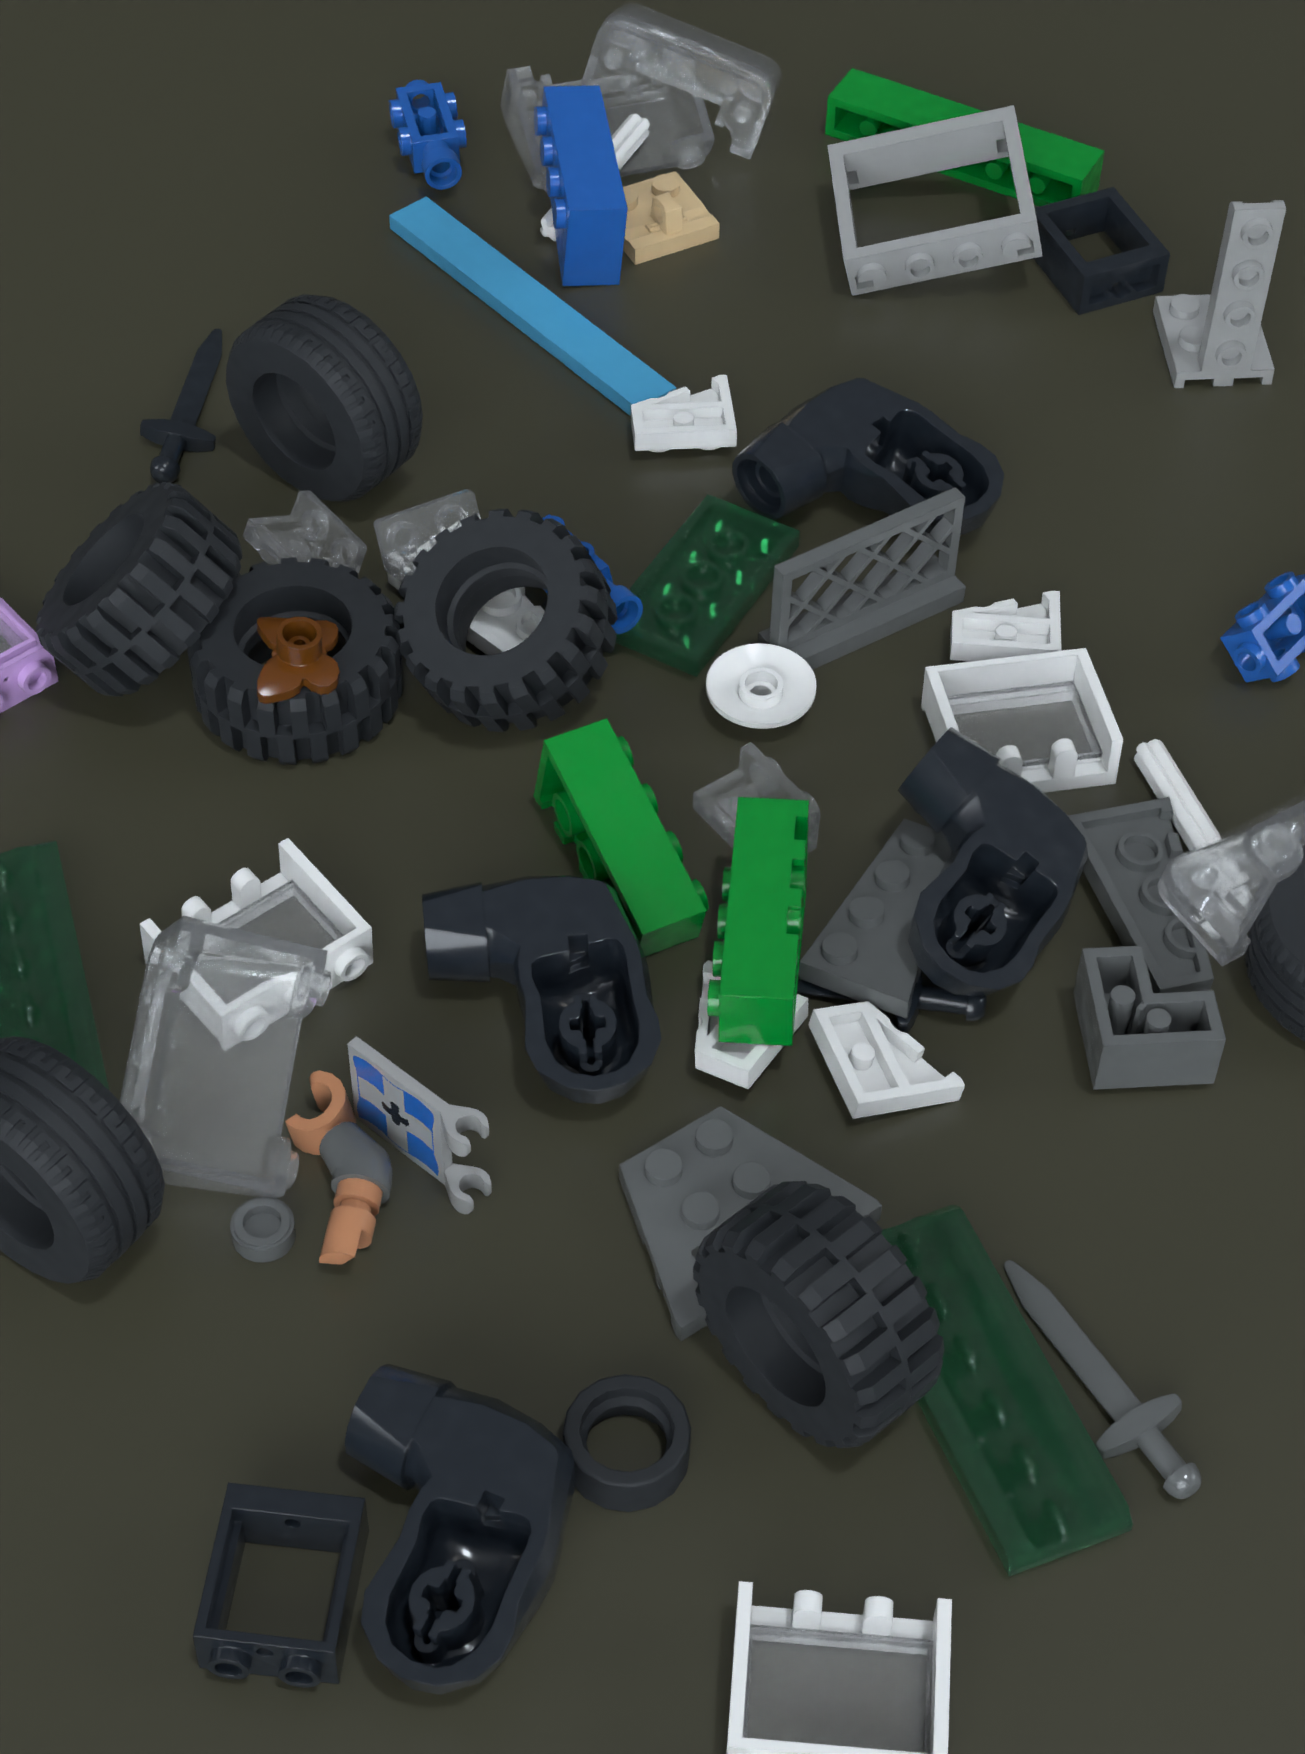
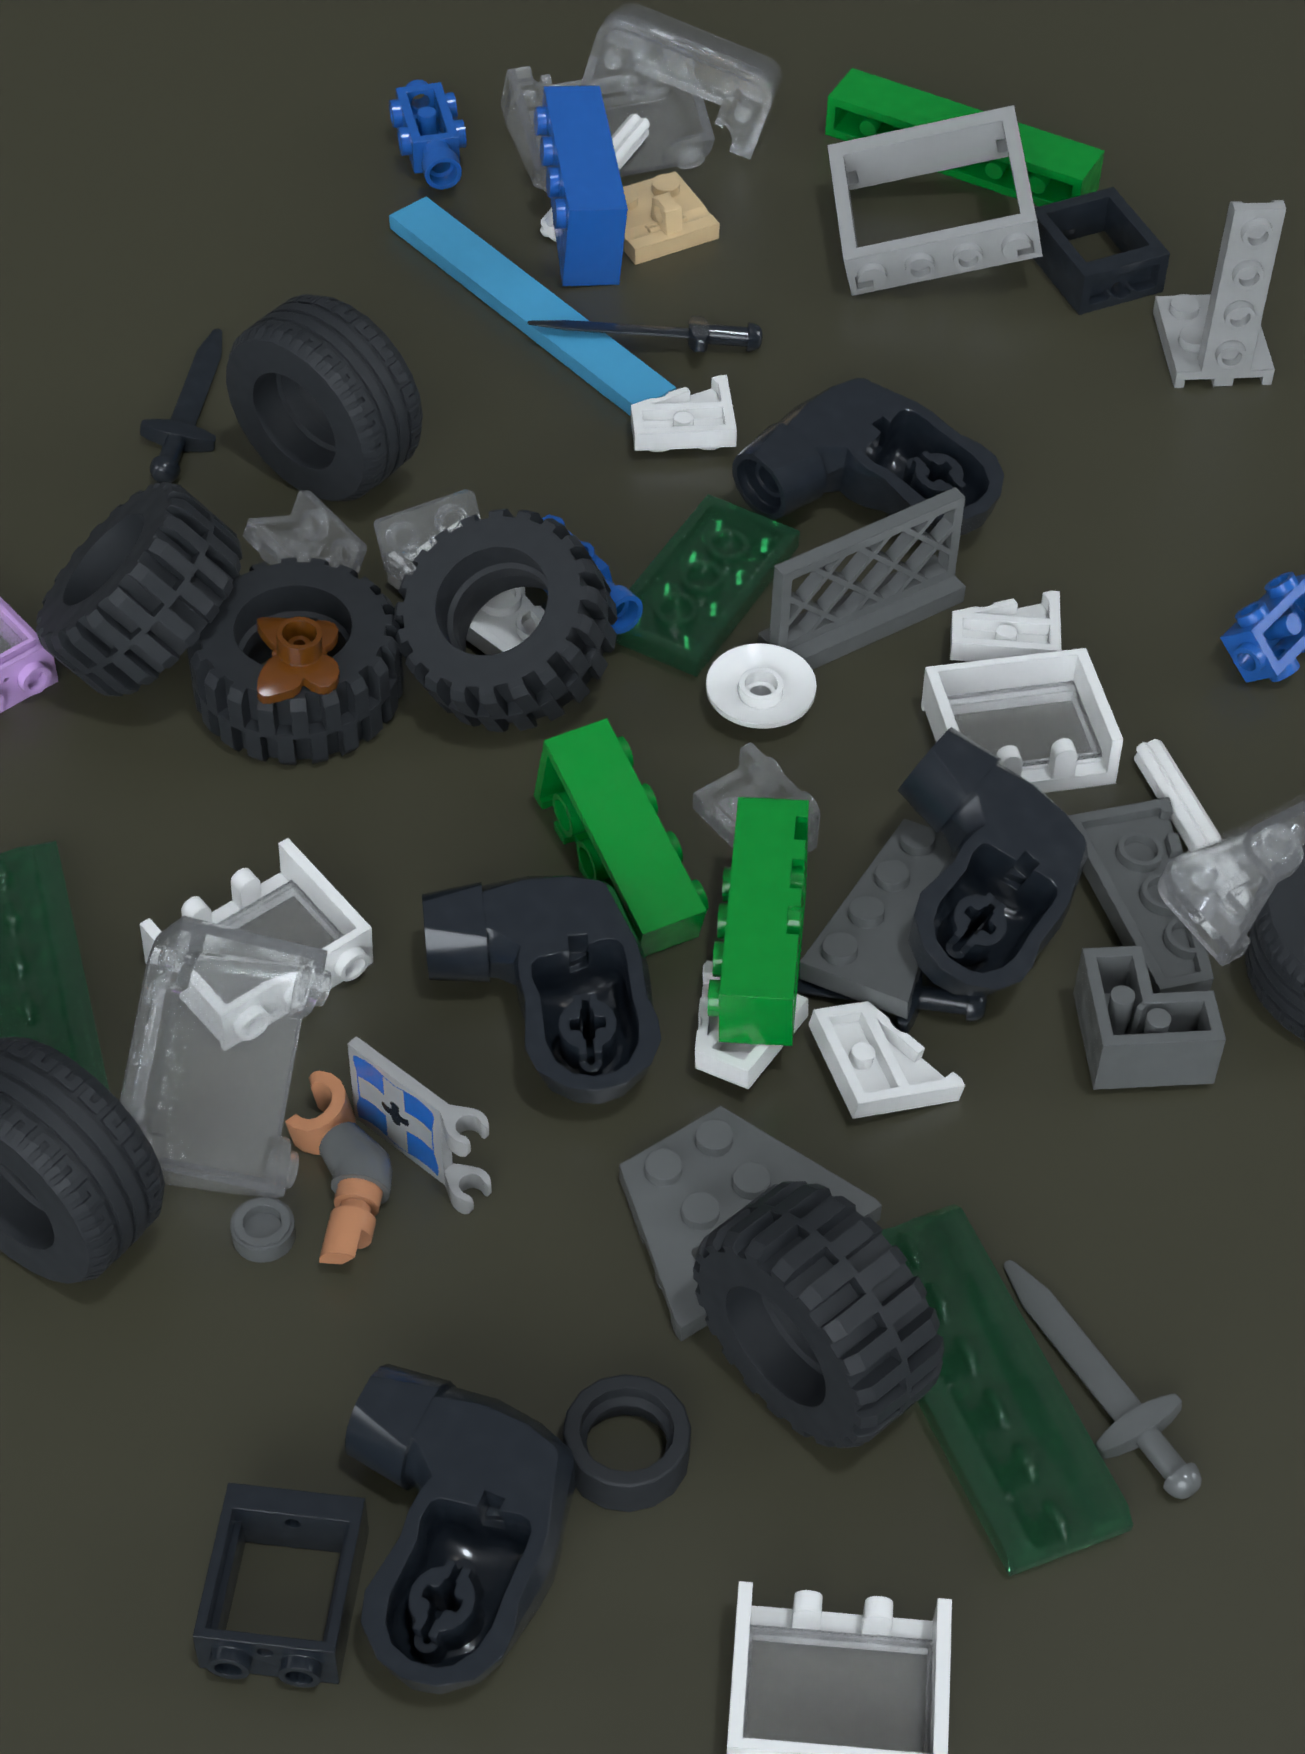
(698, 333): none -> black sword

